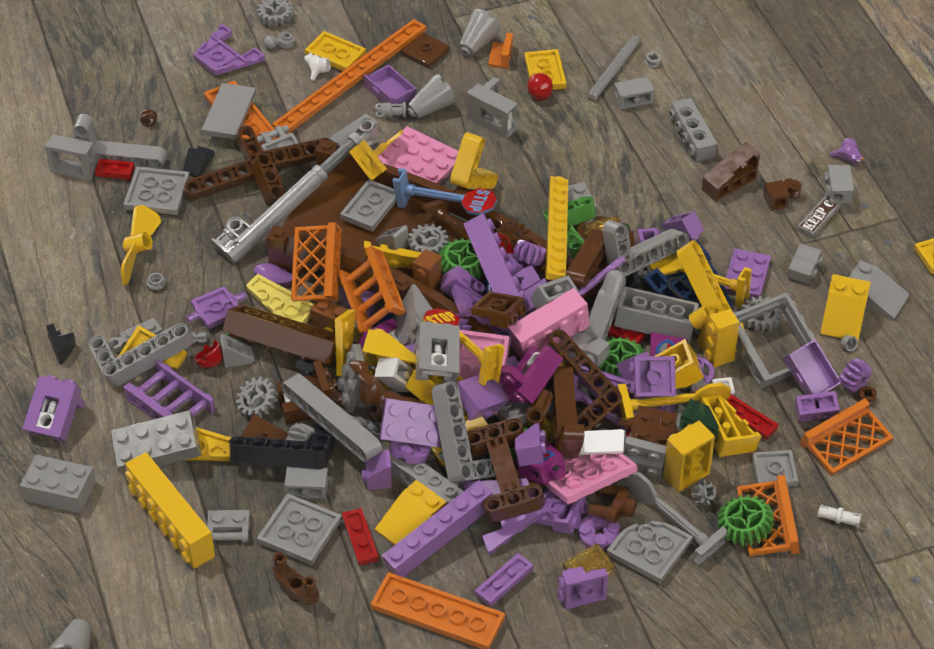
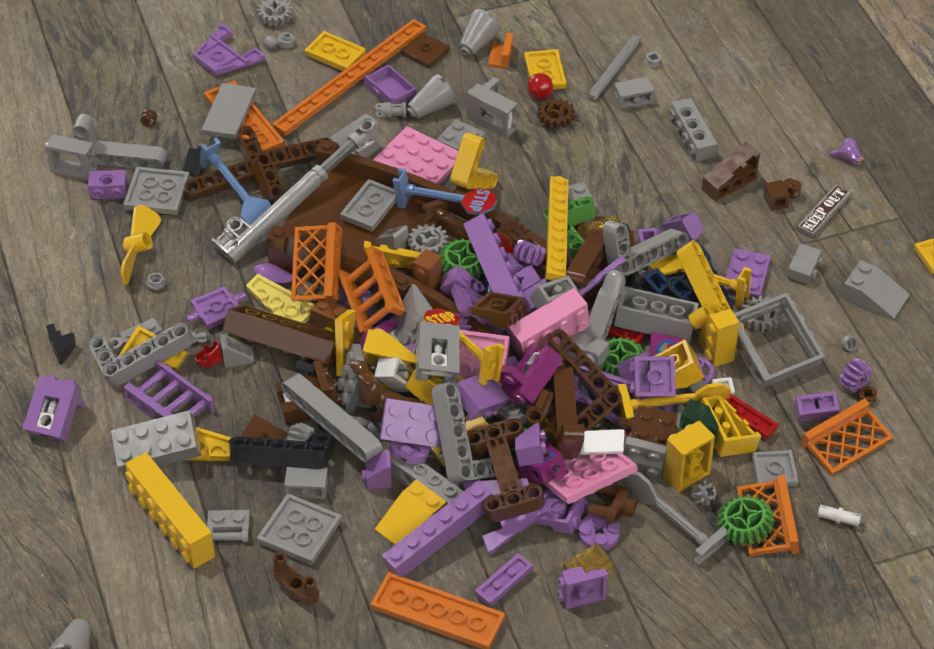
(58, 483): light grey brick -> none
(107, 184): none -> medium lavender brick
(114, 169): red plate -> none
(252, 207): none -> medium blue piece
(257, 397): light grey gear -> none
(281, 141): light grey plate -> none
(317, 65): white animal -> none
(360, 537): red plate -> none
(368, 158): yellow piece -> none
(454, 133): none -> light grey plate
(556, 113): none -> reddish brown gear
(650, 548): light grey plate -> none
(812, 369): medium lavender container -> none
(839, 184): light grey brick -> none
(845, 307): yellow slope -> none

